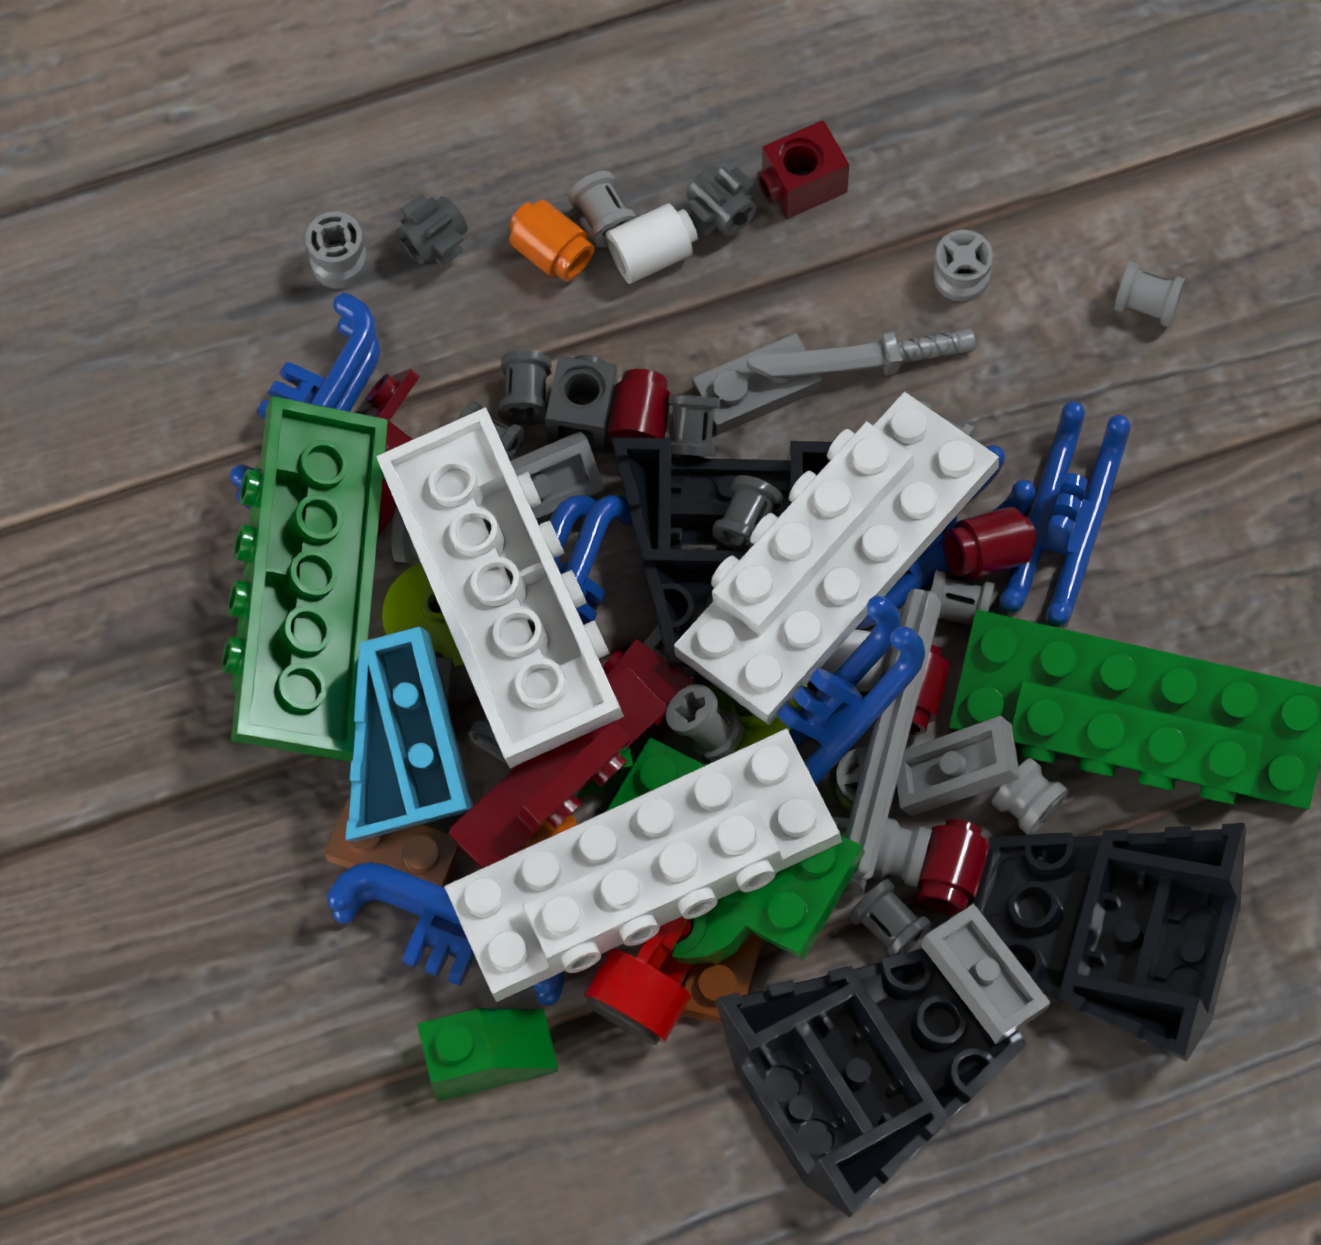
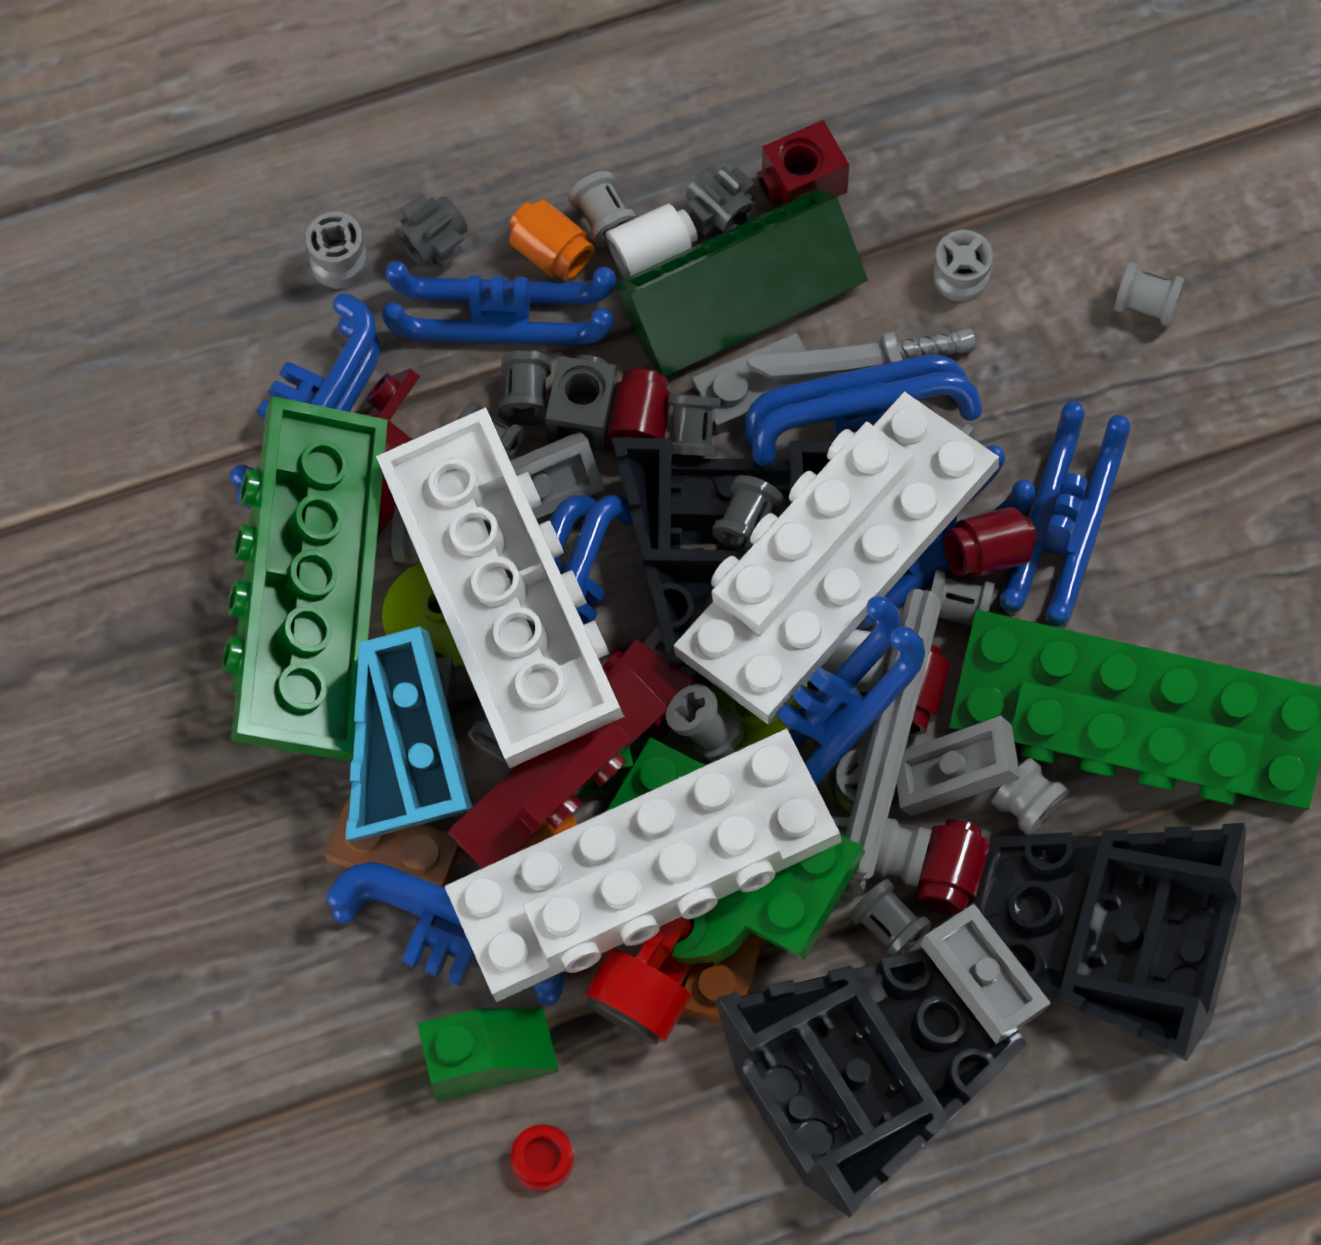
(499, 309): none -> blue piece
(542, 1157): none -> red tile
(742, 281): none -> dark green brick
(855, 398): none -> blue piece

